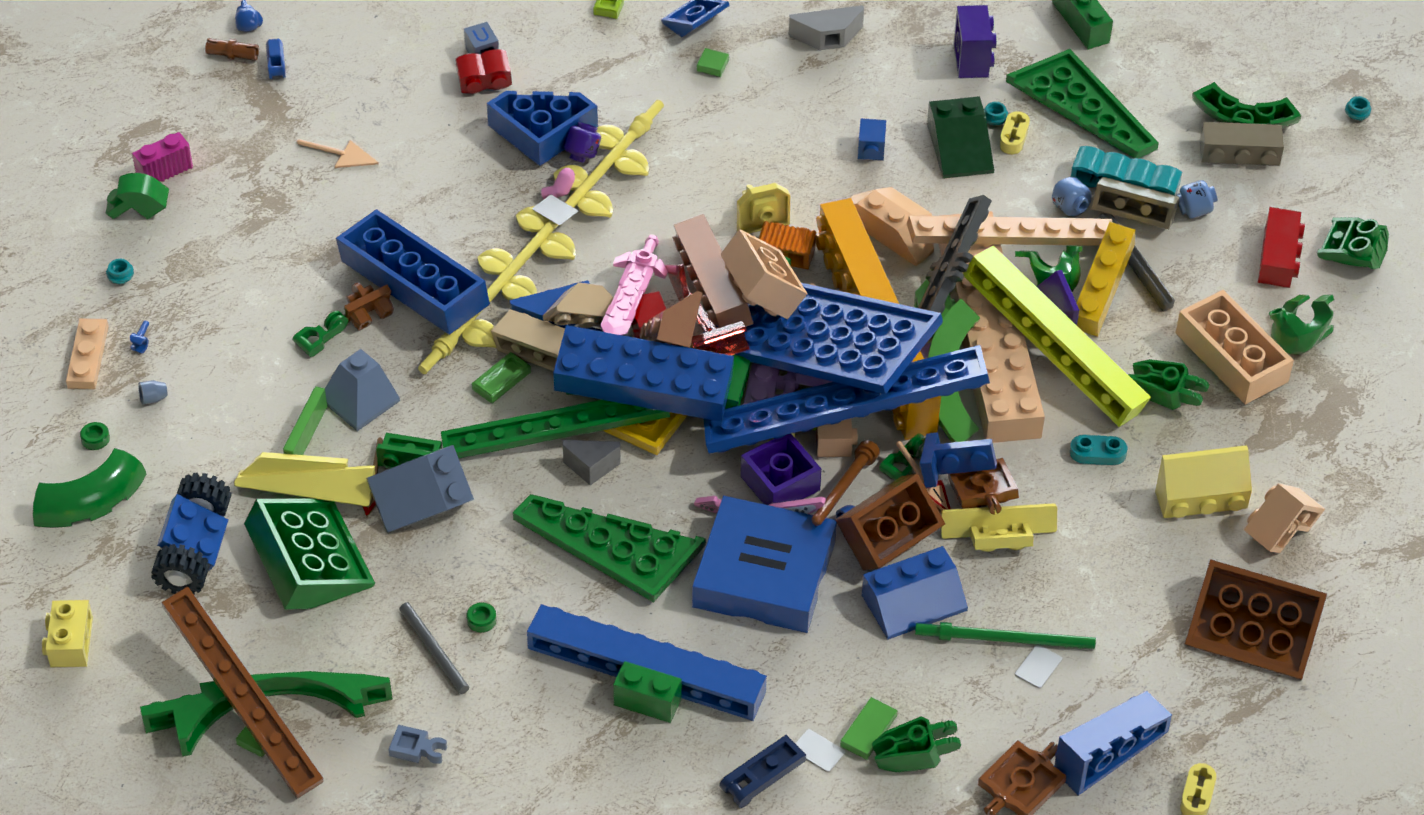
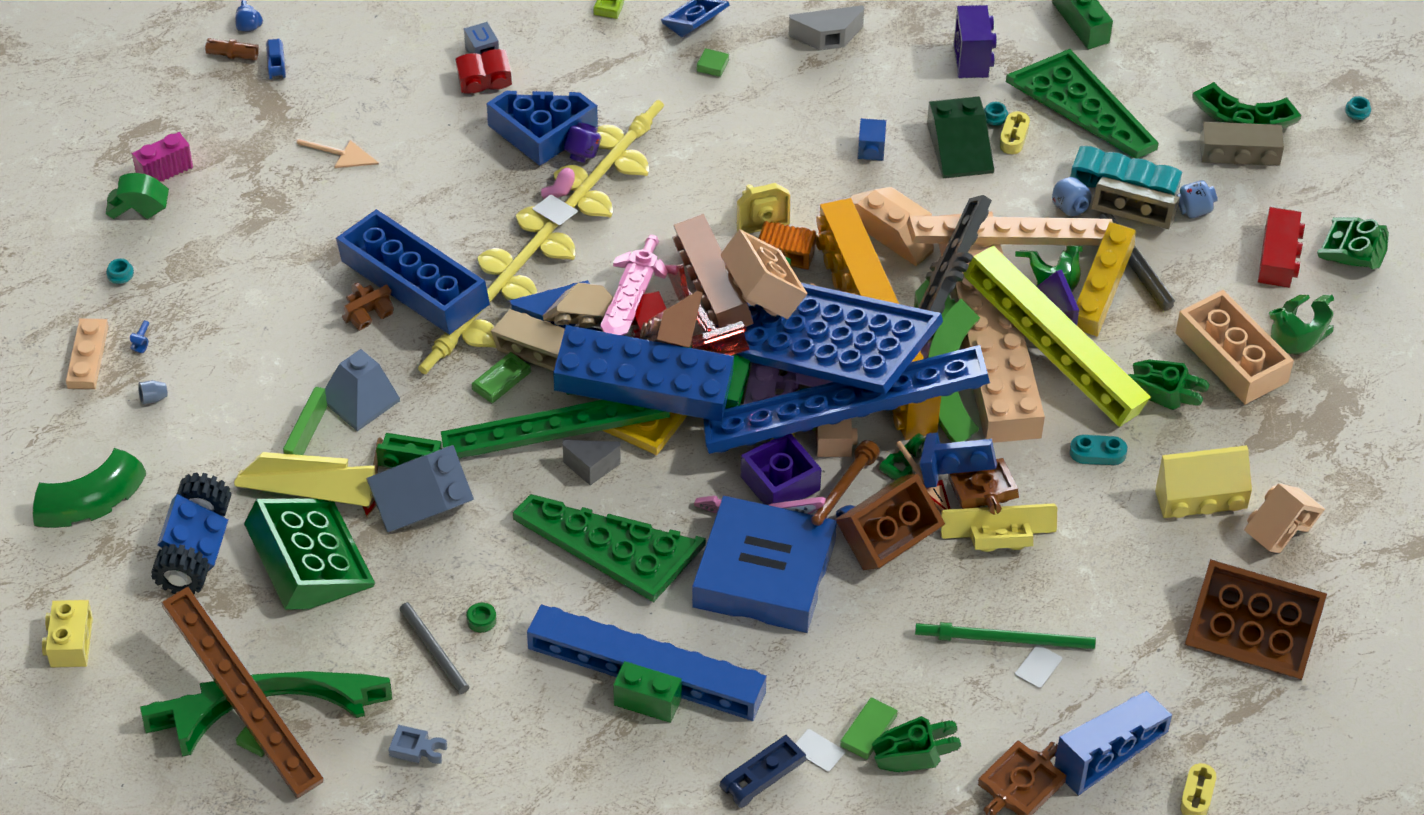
(94, 435): green tile -> none
(334, 323): green piece -> none
(914, 592): slope -> none

